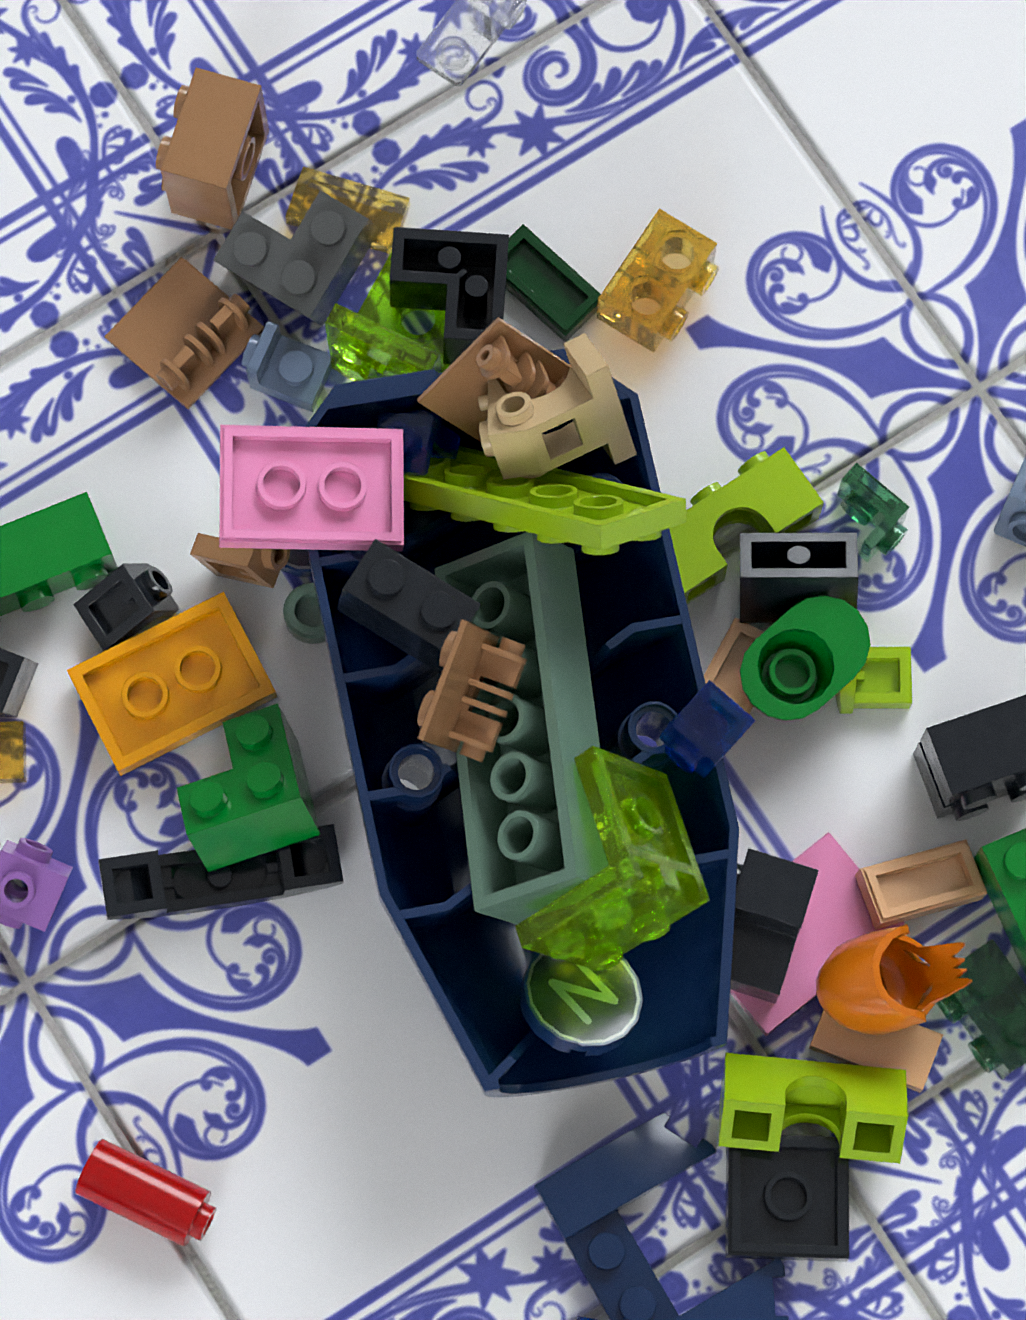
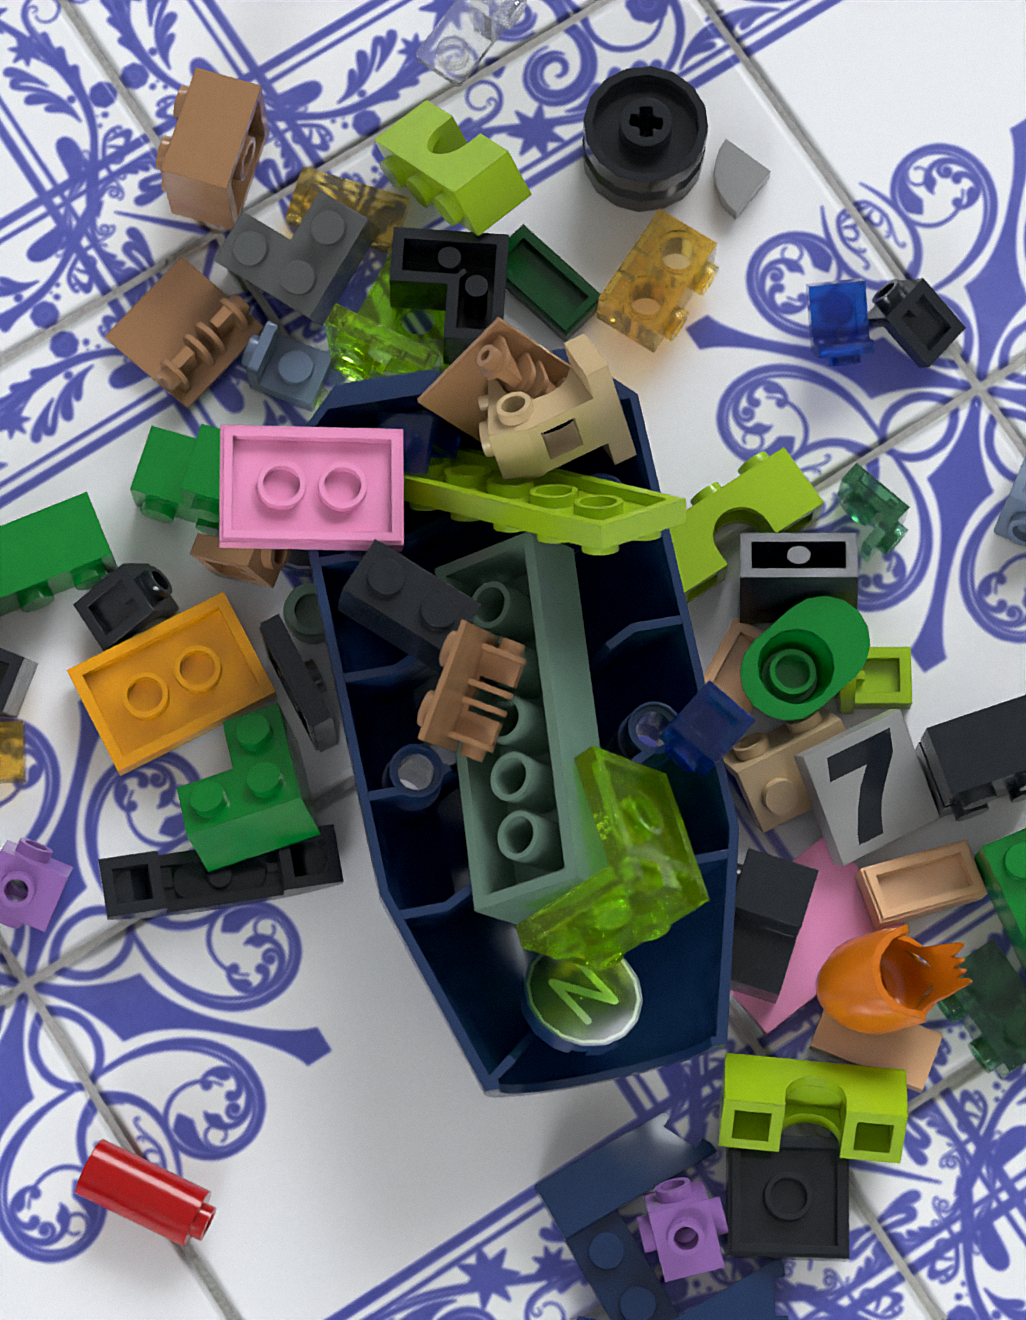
(180, 478): none -> green brick
(301, 683): none -> black plate
(463, 180): none -> lime arch
(644, 138): none -> black wheel
(683, 1228): none -> medium lavender brick
(737, 178): none -> light grey tile
(768, 770): none -> tan bracket
(839, 321): none -> clear blue bracket
(866, 787): none -> light grey tile
(915, 319): none -> black bracket

